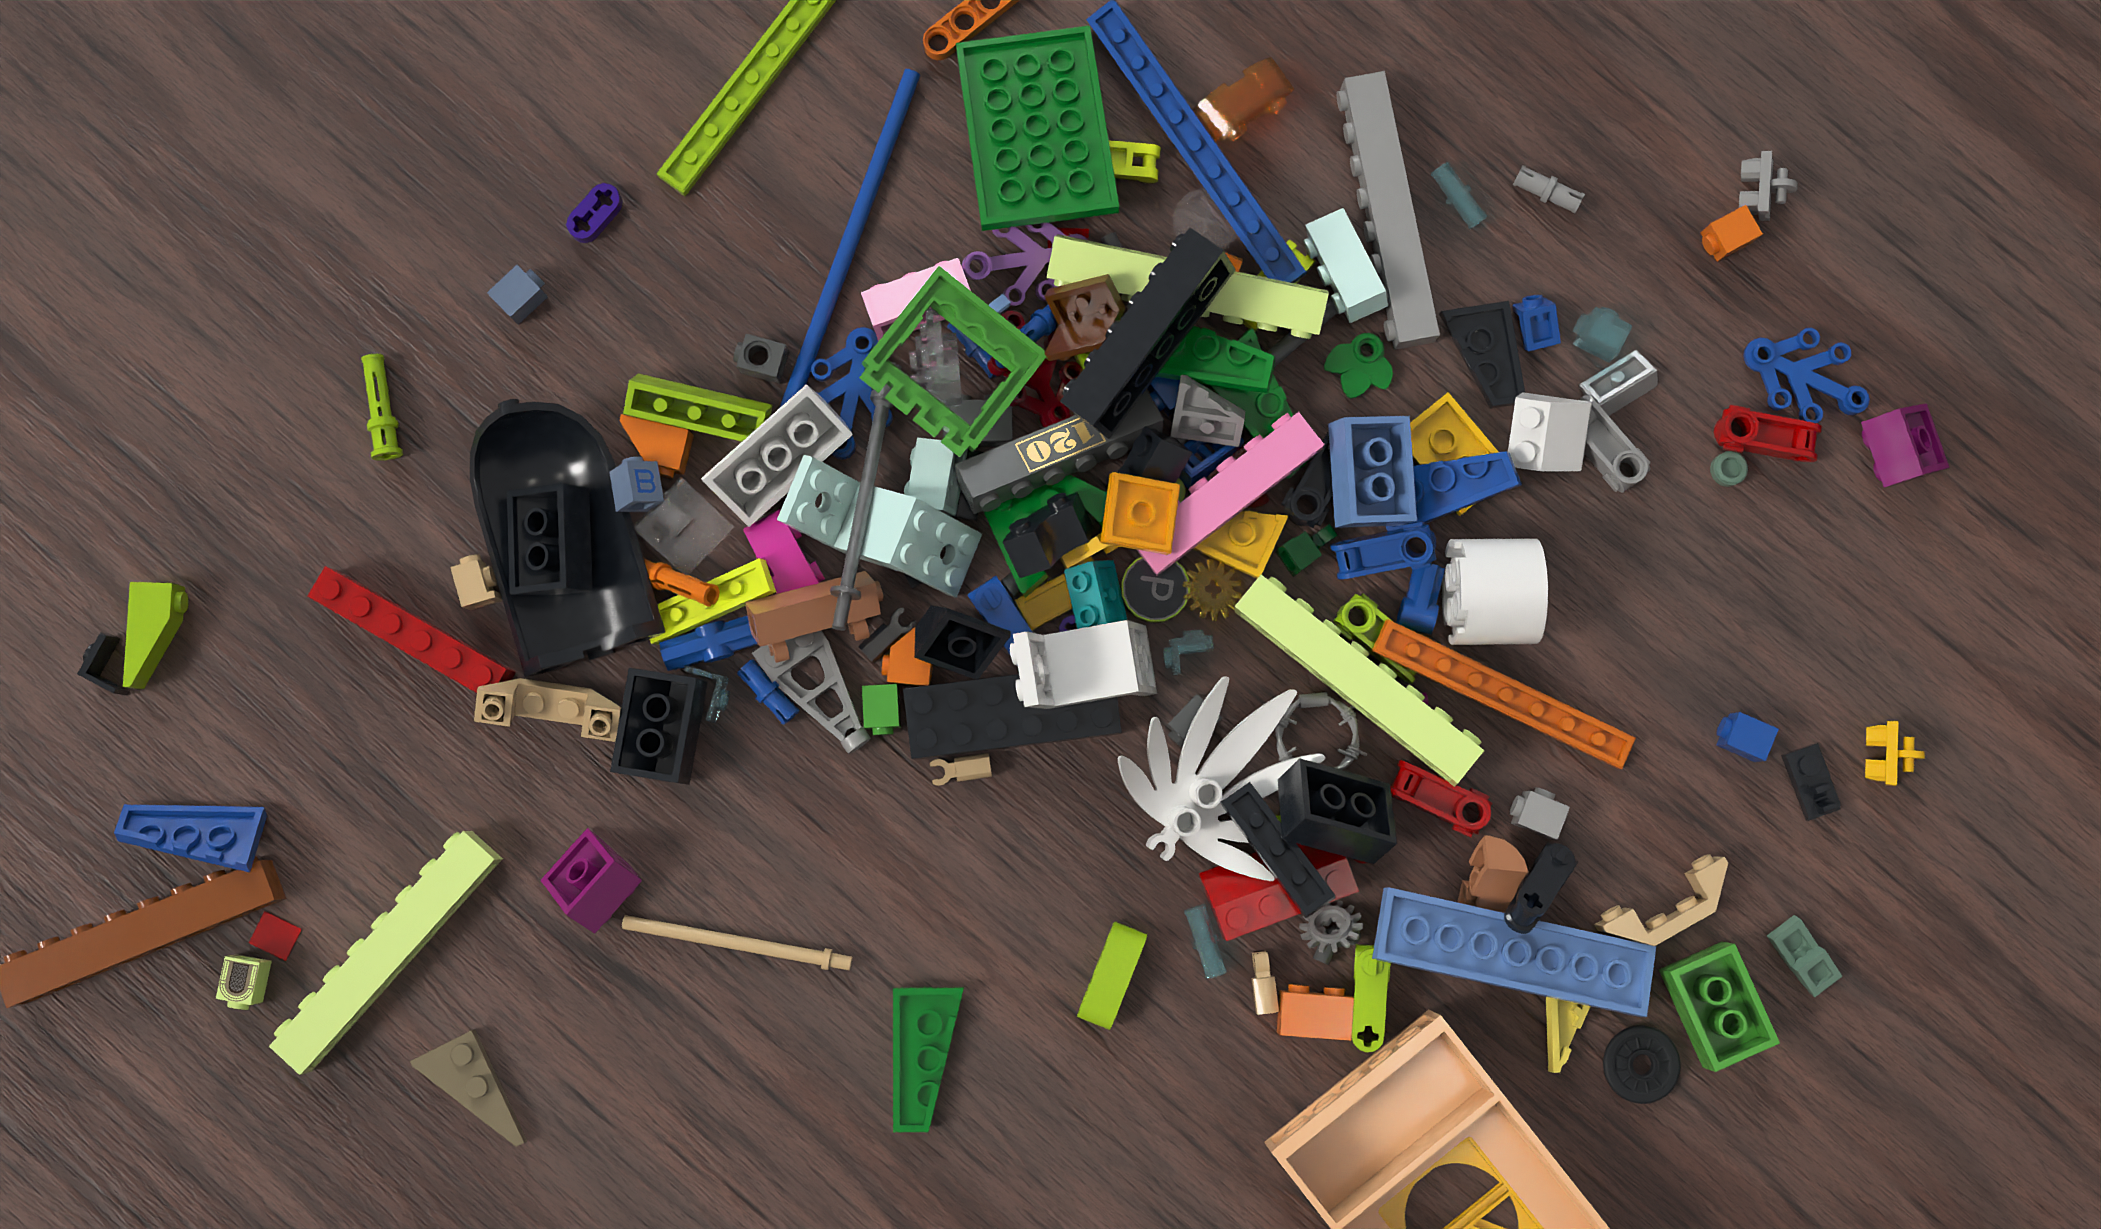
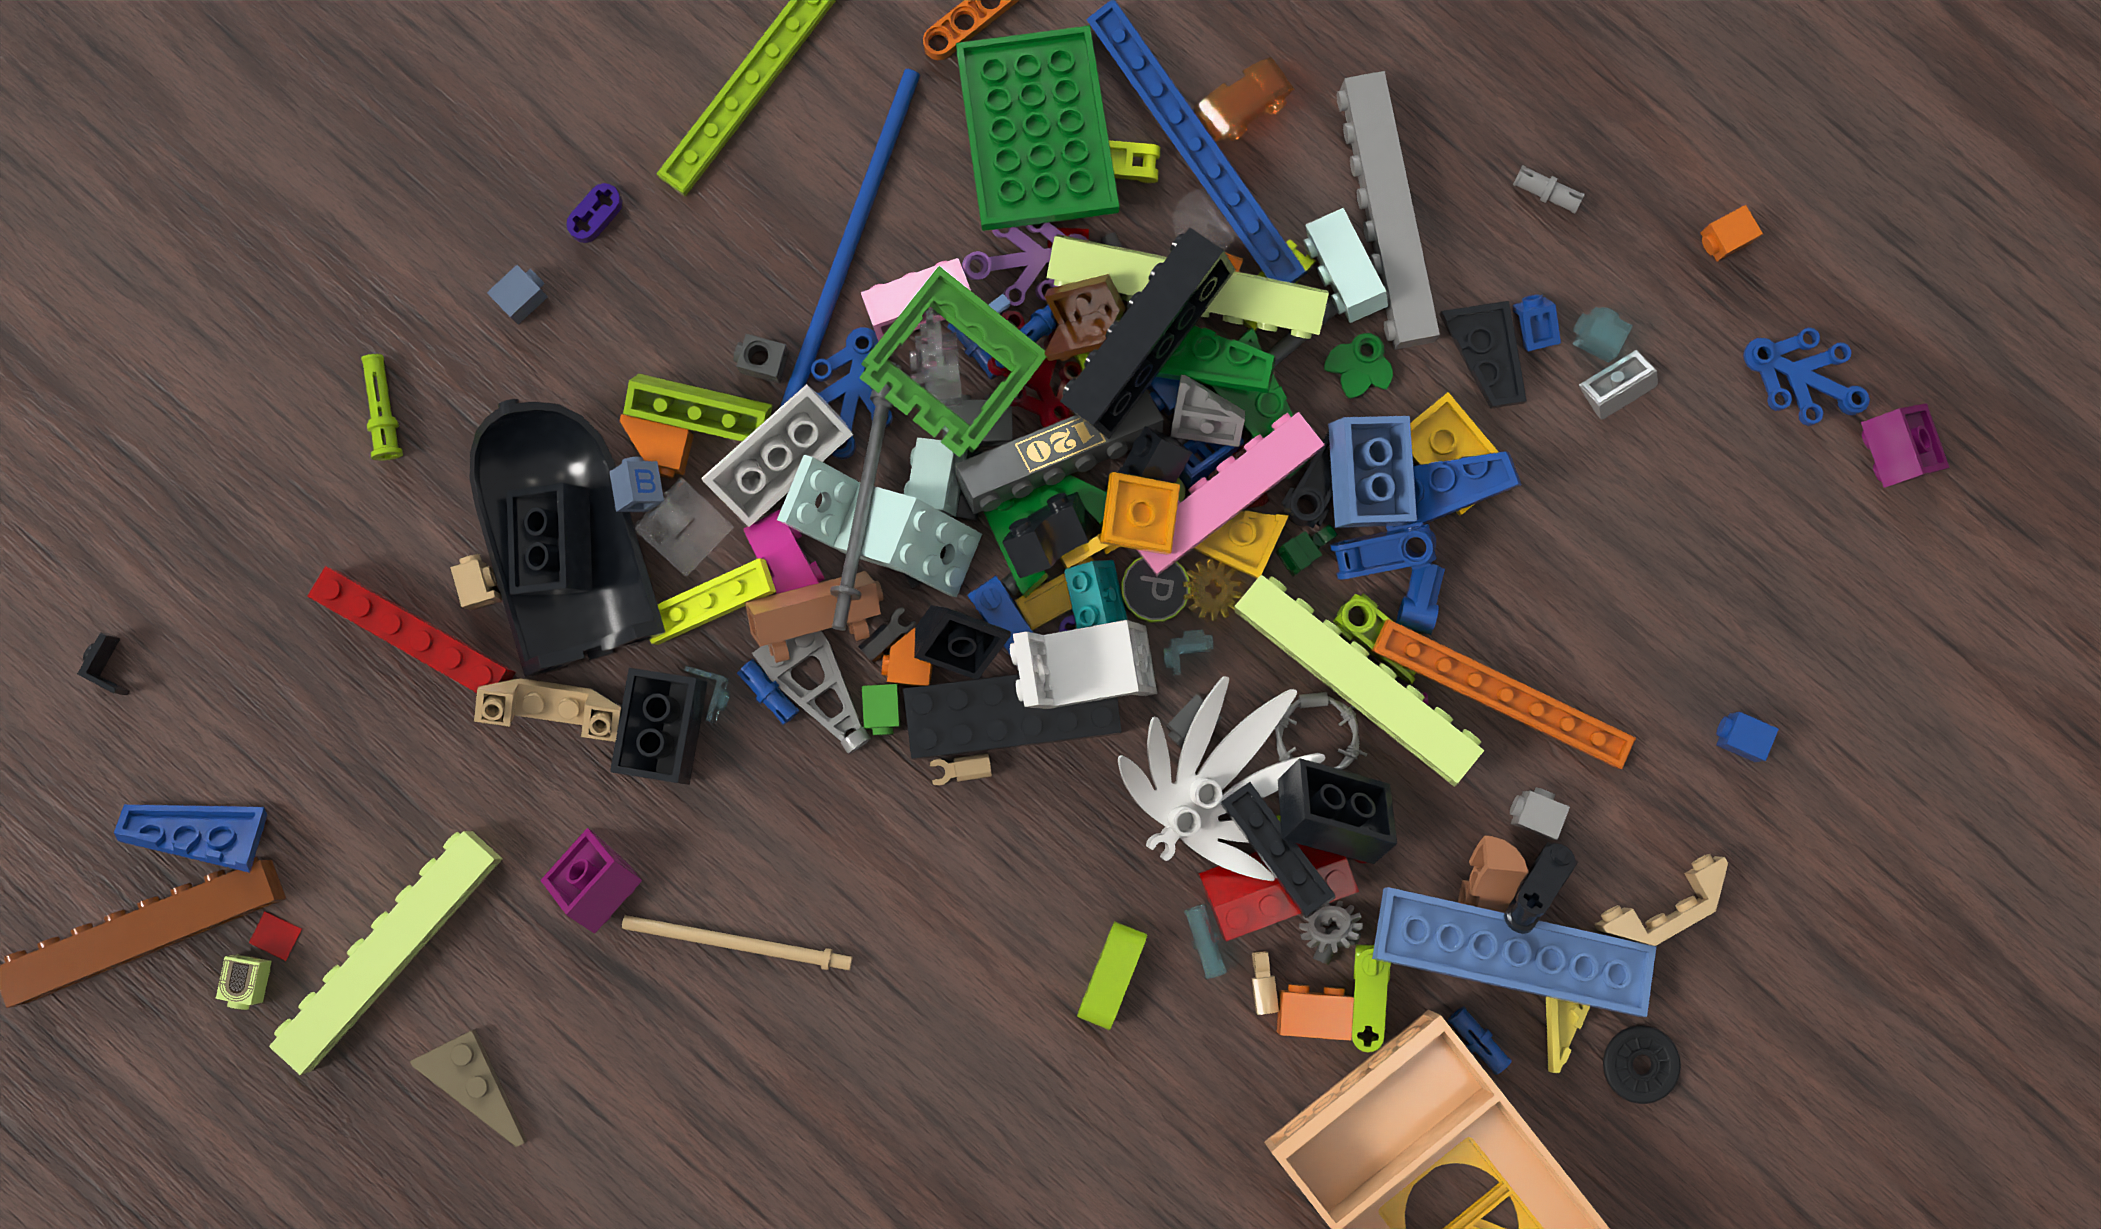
(152, 622): lime slope -> none
(664, 577): orange pin -> none
(707, 643): blue piece -> none
(921, 1042): green wing -> none
(1440, 798): red piece -> none
(1458, 195): clear light blue pin -> none
(1495, 591): white brick -> none
(1495, 1057): none -> blue pin
(1549, 433): white slope -> none
(1609, 447): light grey piece -> none
(1719, 1006): bright green brick -> none
(1729, 468): sand green tile -> none
(1762, 170): light grey hips -> none
(1767, 434): red piece -> none
(1804, 956): sand green slope -> none
(1811, 781): black plate -> none
(1887, 737): yellow hips -> none

